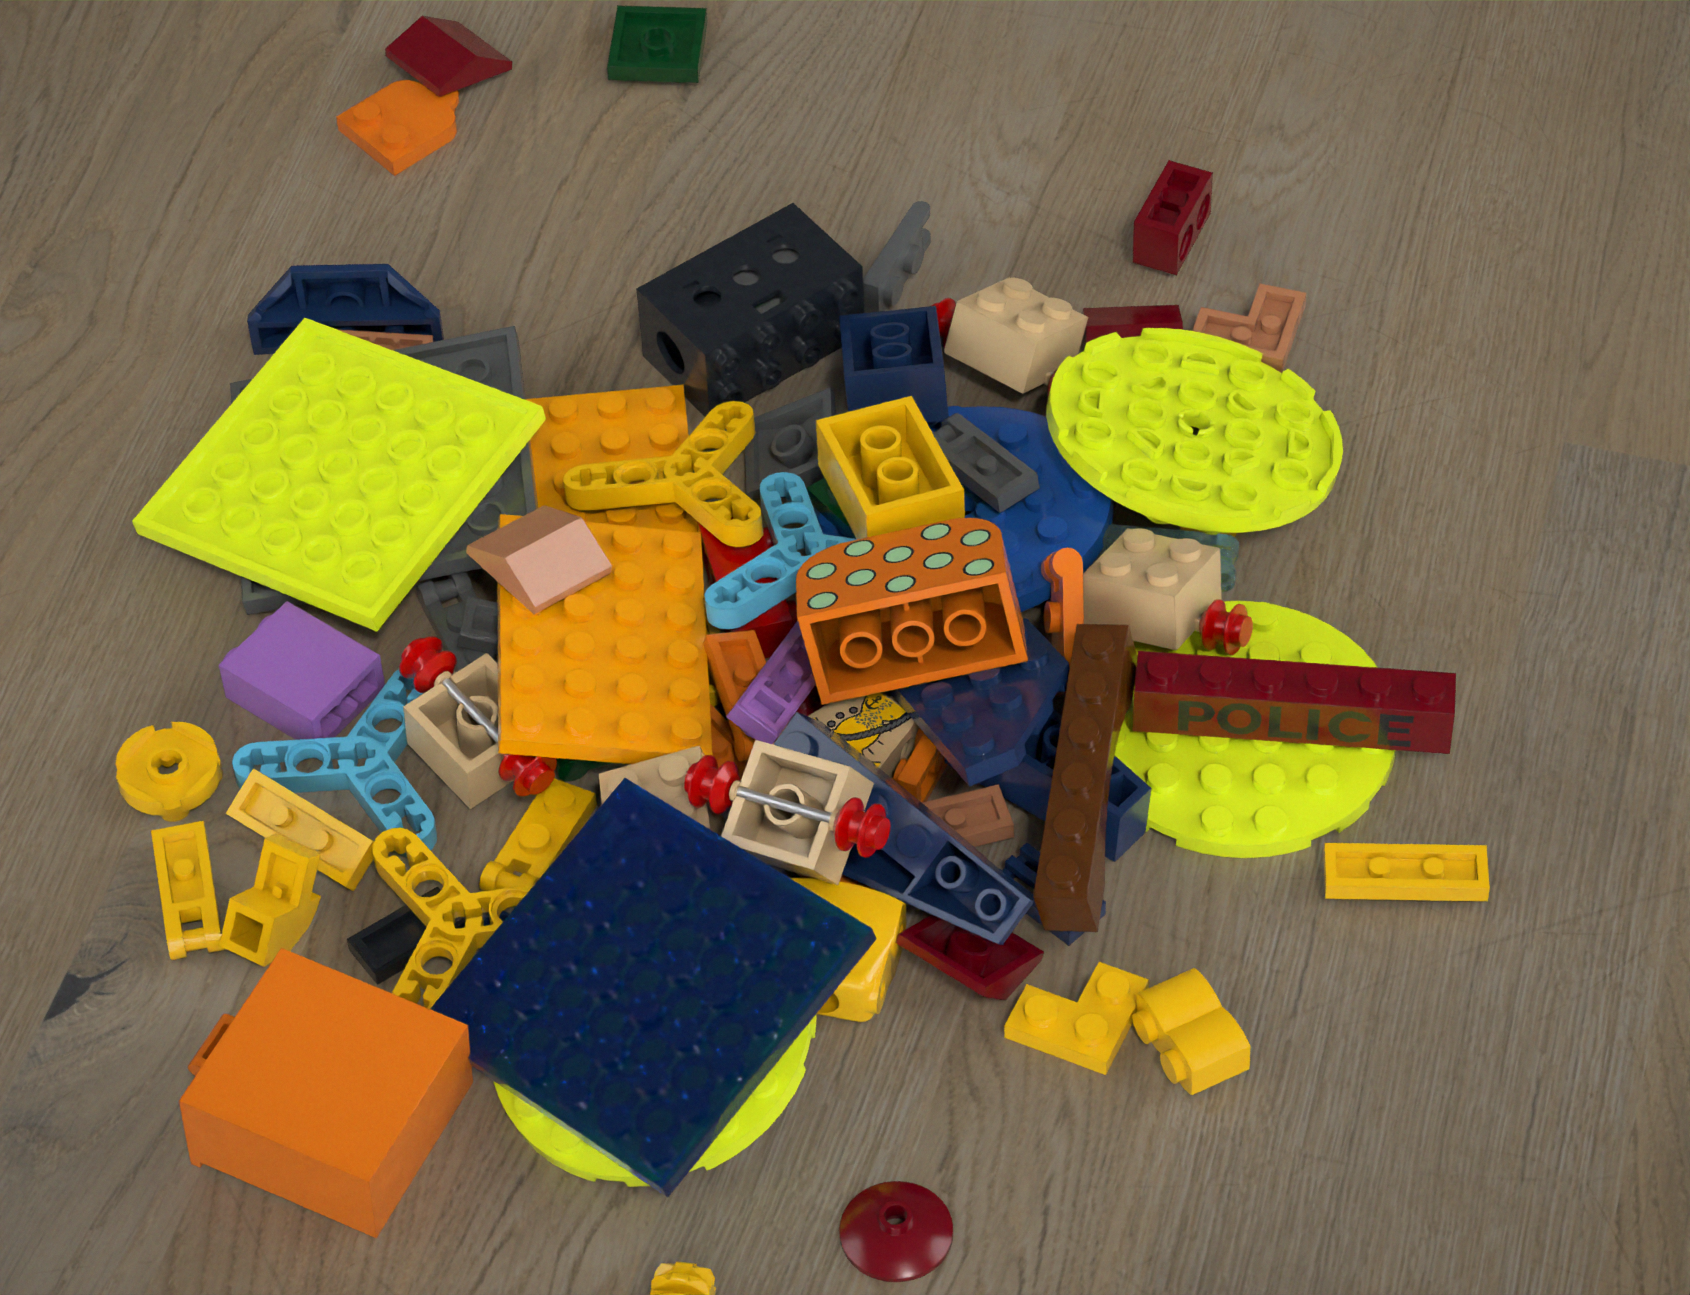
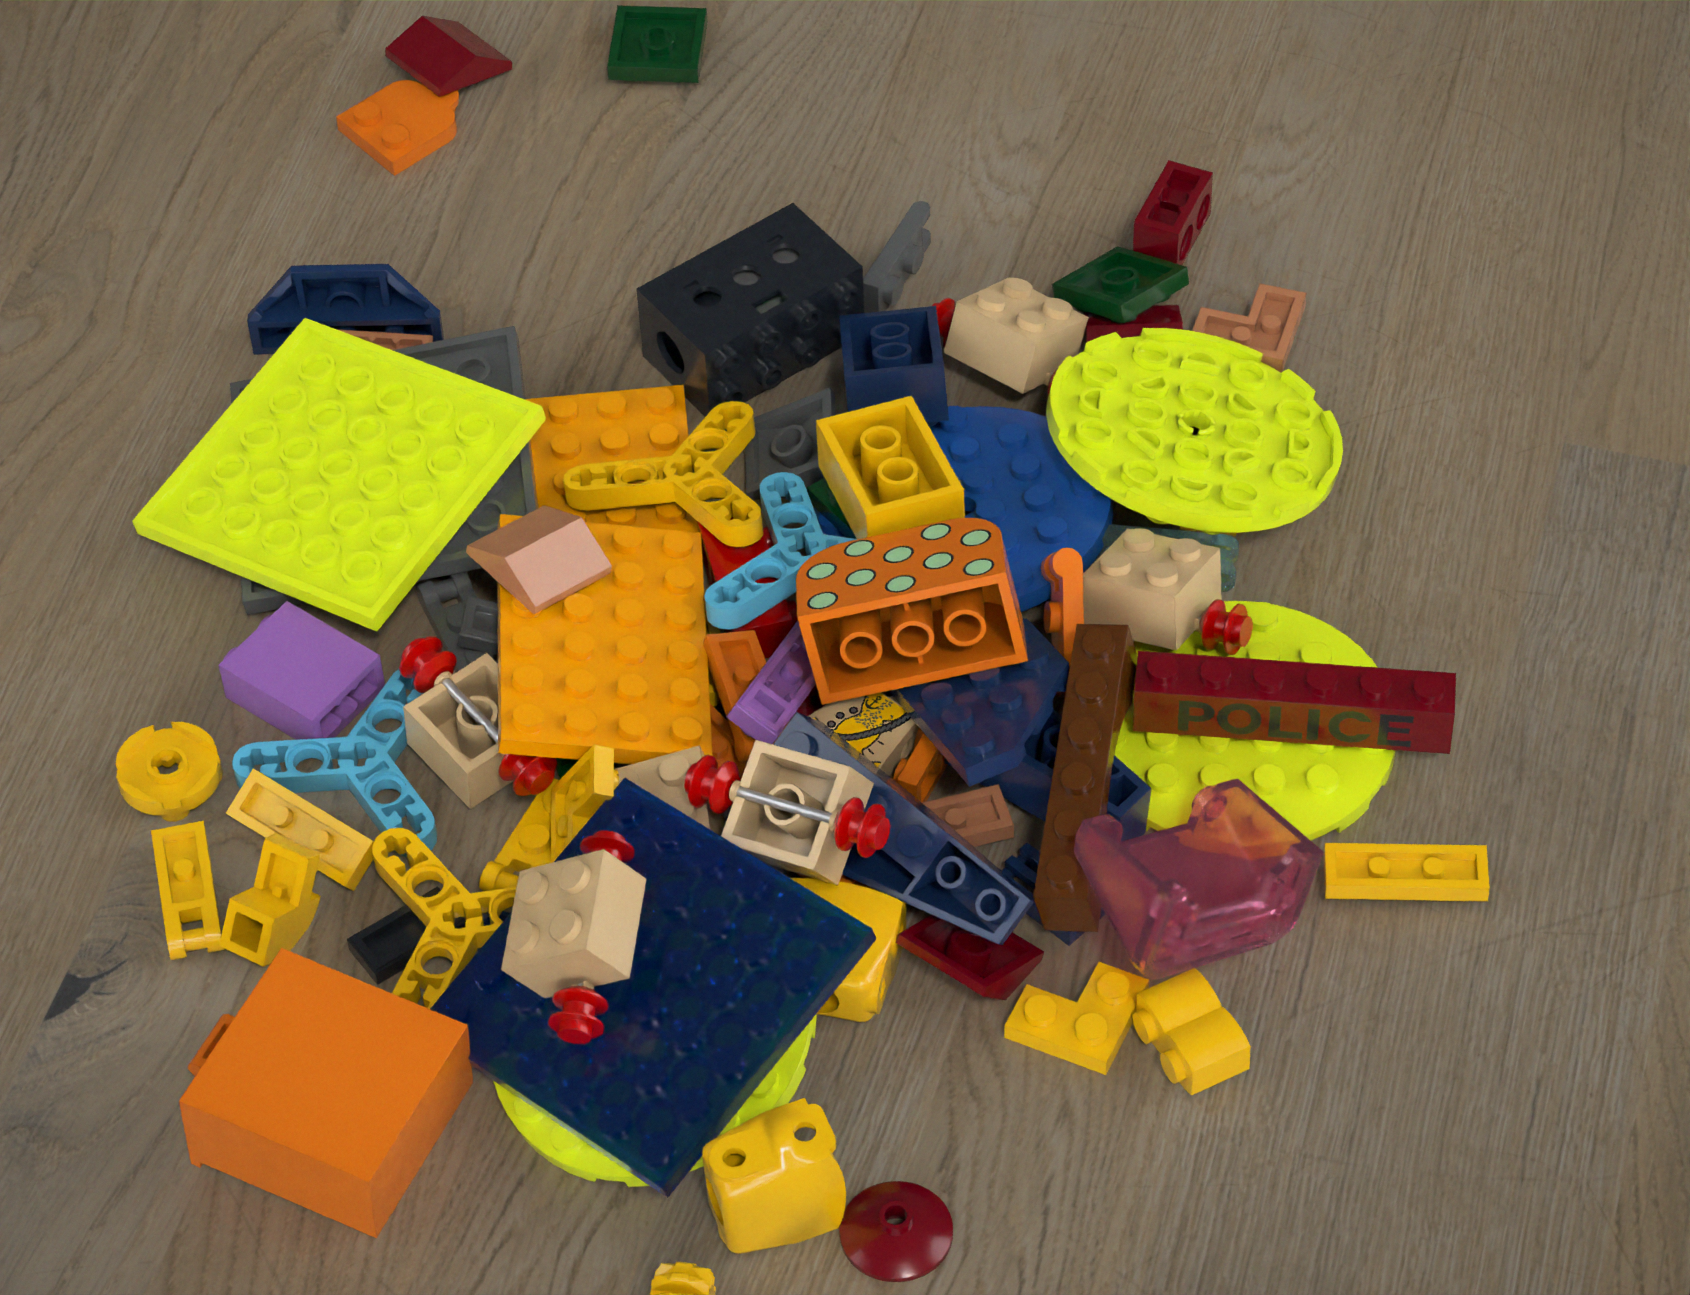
(576, 931): none -> tan brick
(581, 795): none -> yellow plate
(772, 1186): none -> yellow piece
(984, 464): dark grey plate -> none
(1121, 284): none -> dark green plate
(1201, 887): none -> clear pink windscreen

